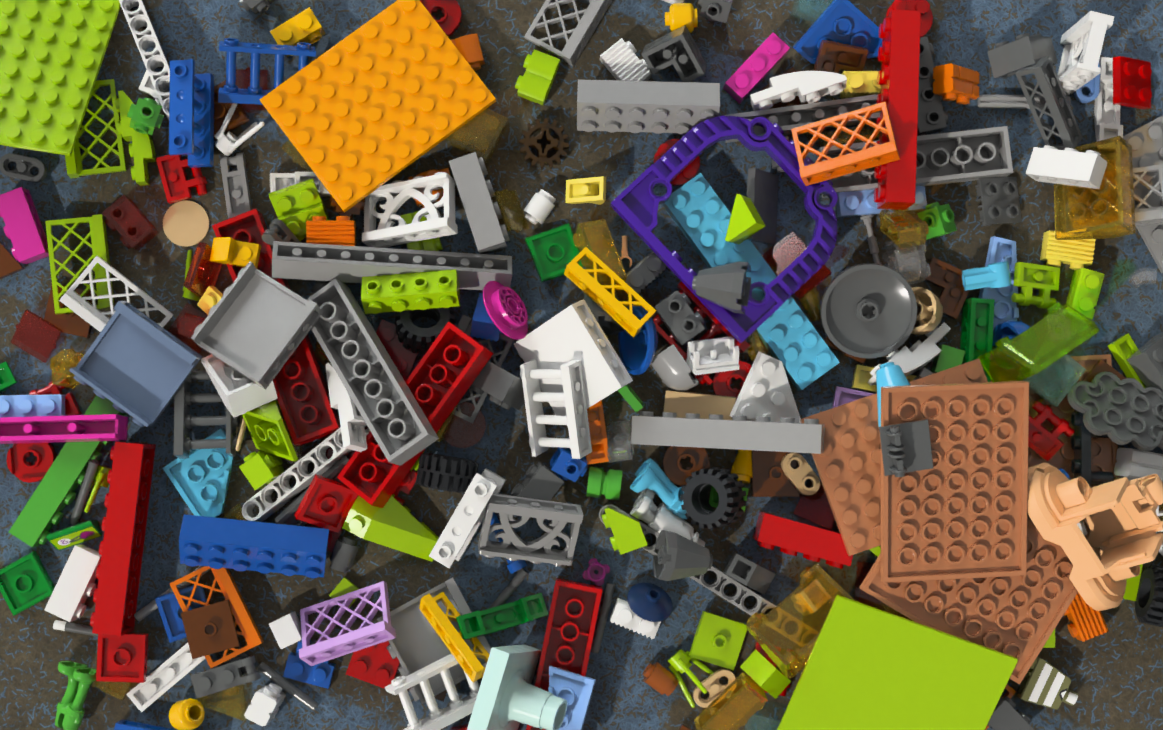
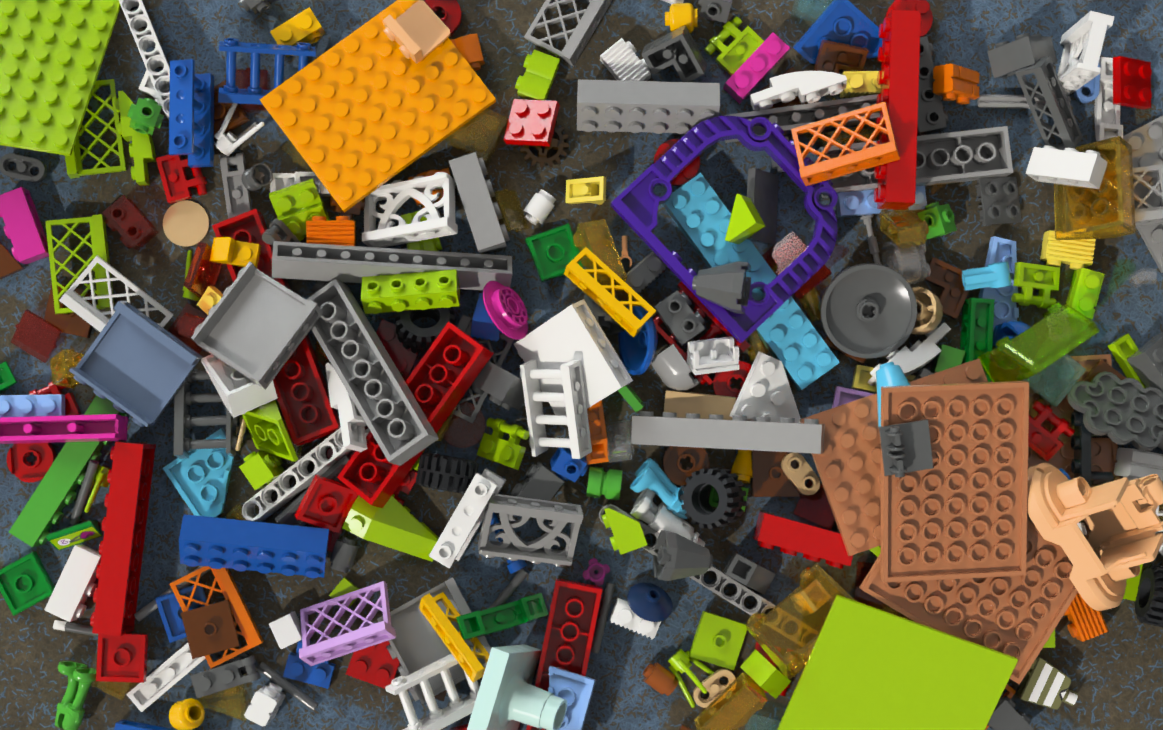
(262, 177): none -> dark grey wheel
(416, 31): none -> light nougat bracket
(502, 451): none -> lime plate
(531, 122): none -> plate
(739, 50): none -> lime plate

